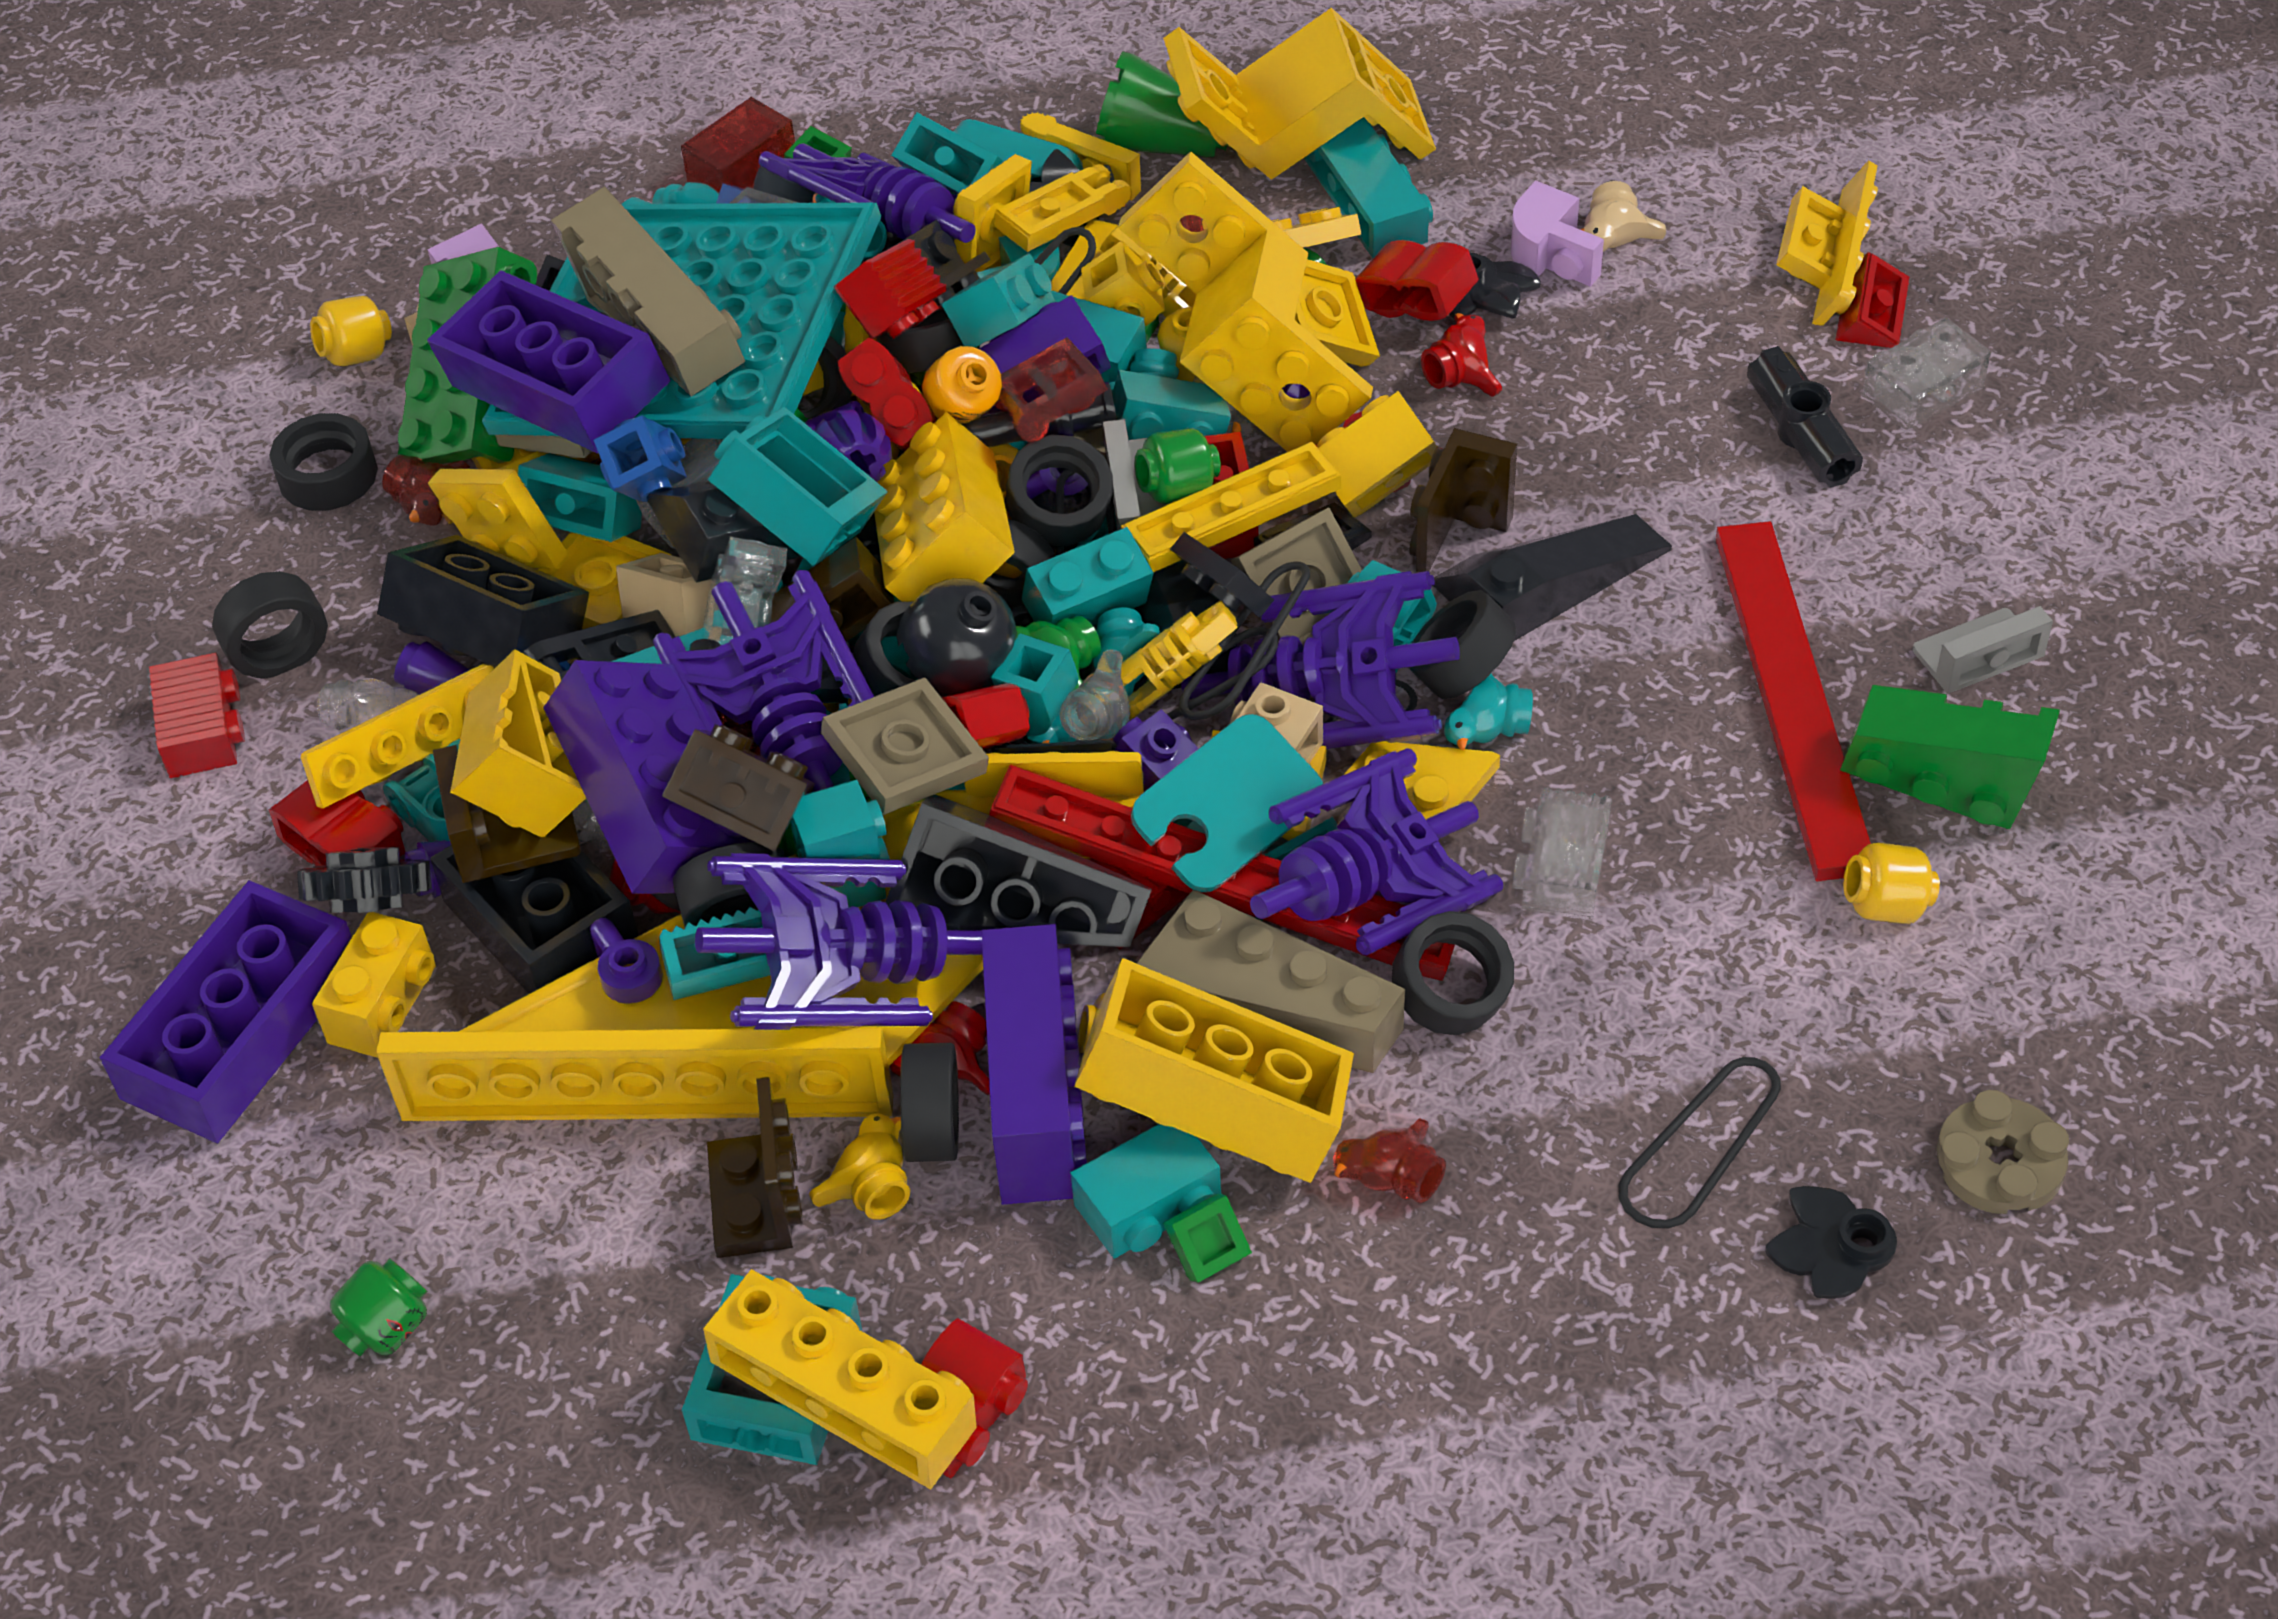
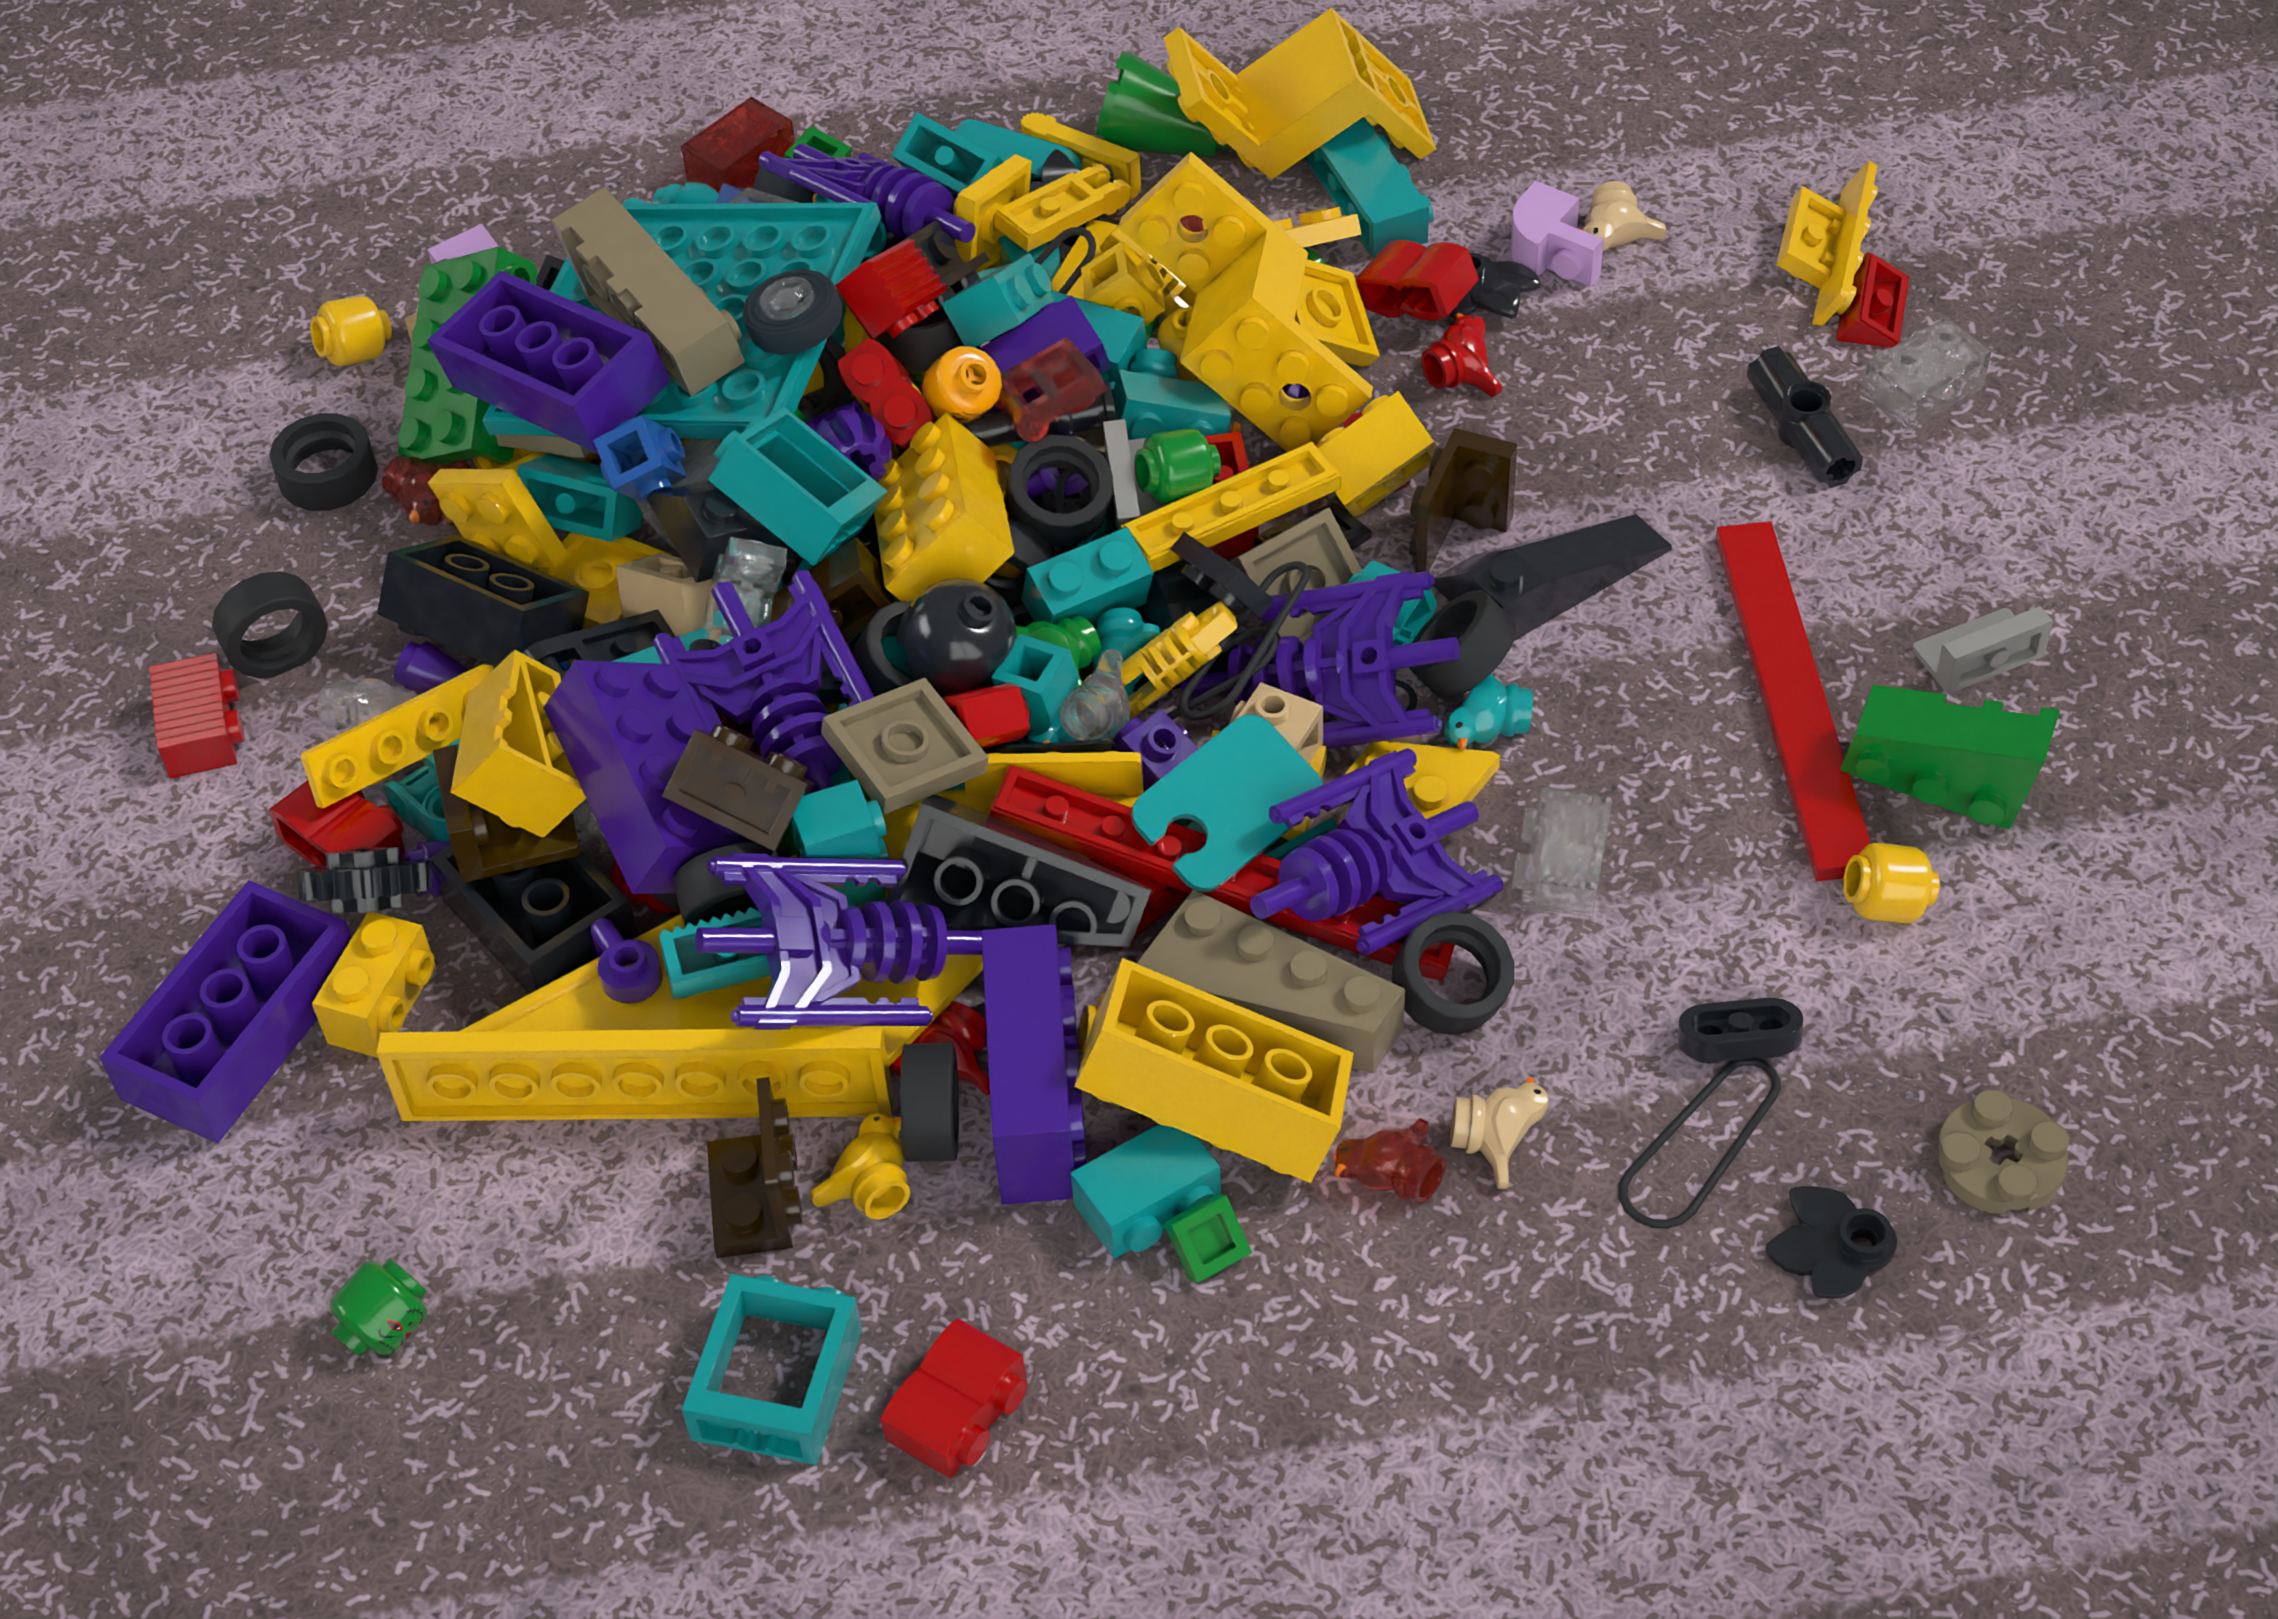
(792, 311): none -> black wheel
(842, 1377): yellow brick -> none
(1497, 1123): none -> tan animal
(1740, 1030): none -> black plate

